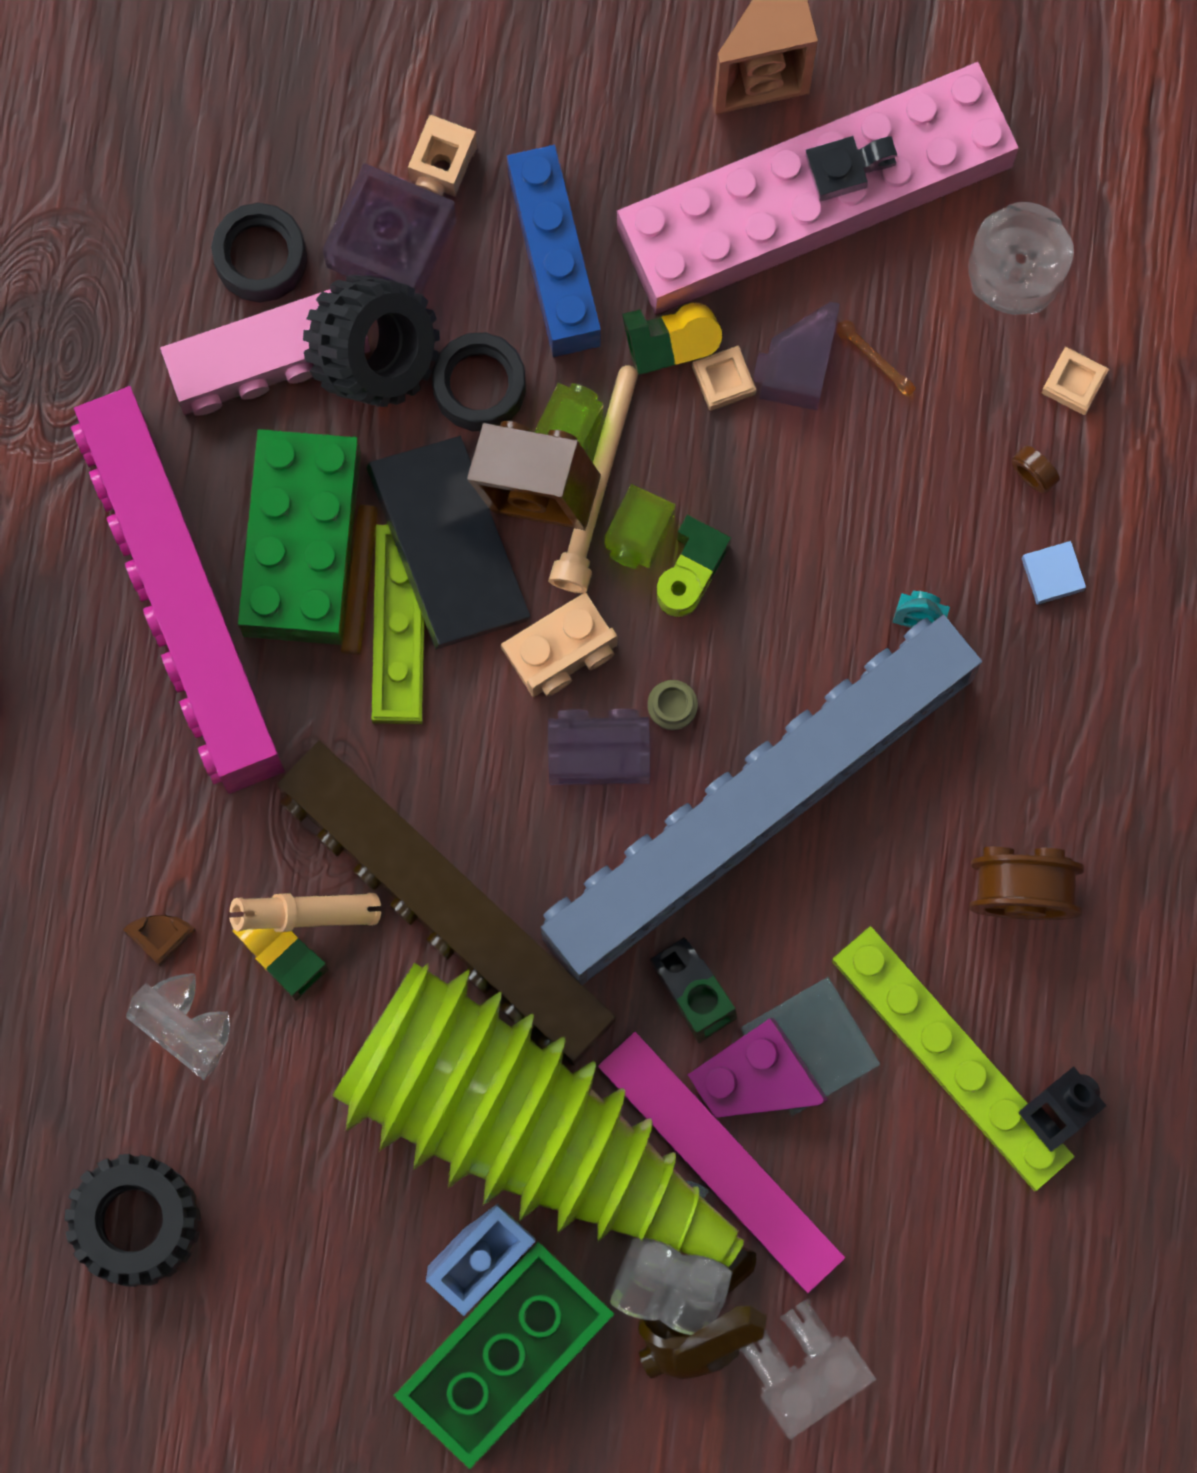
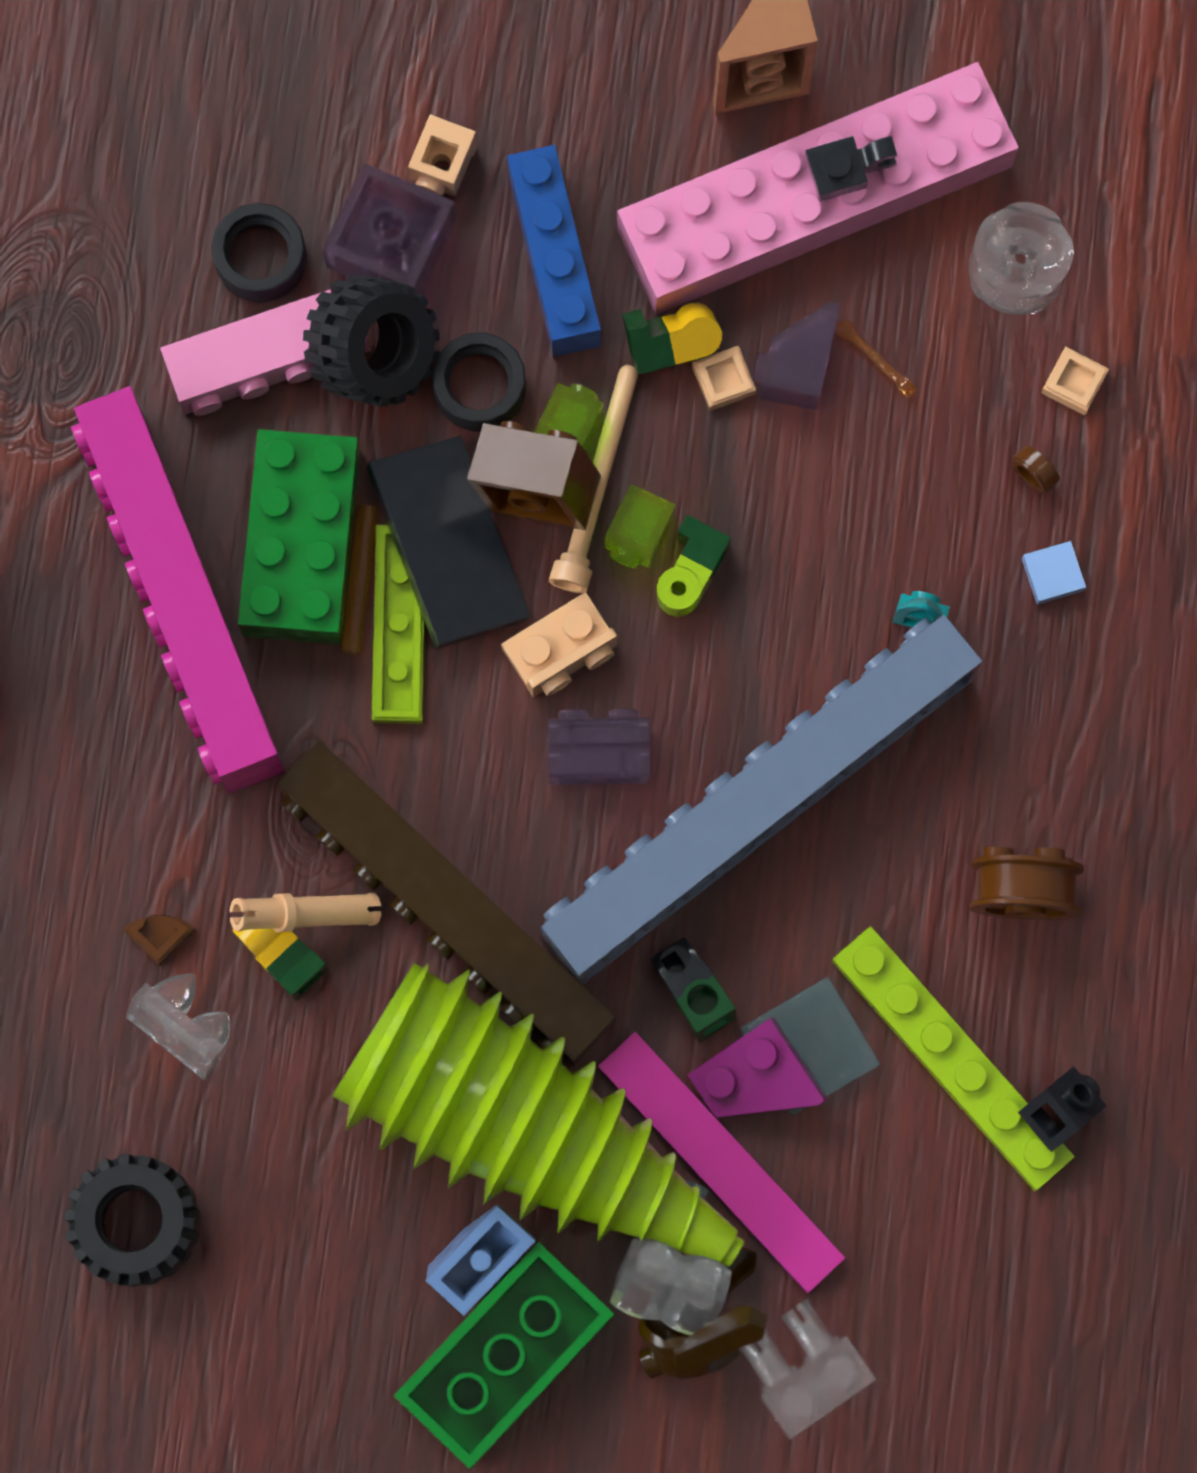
(672, 705): olive plate -> none

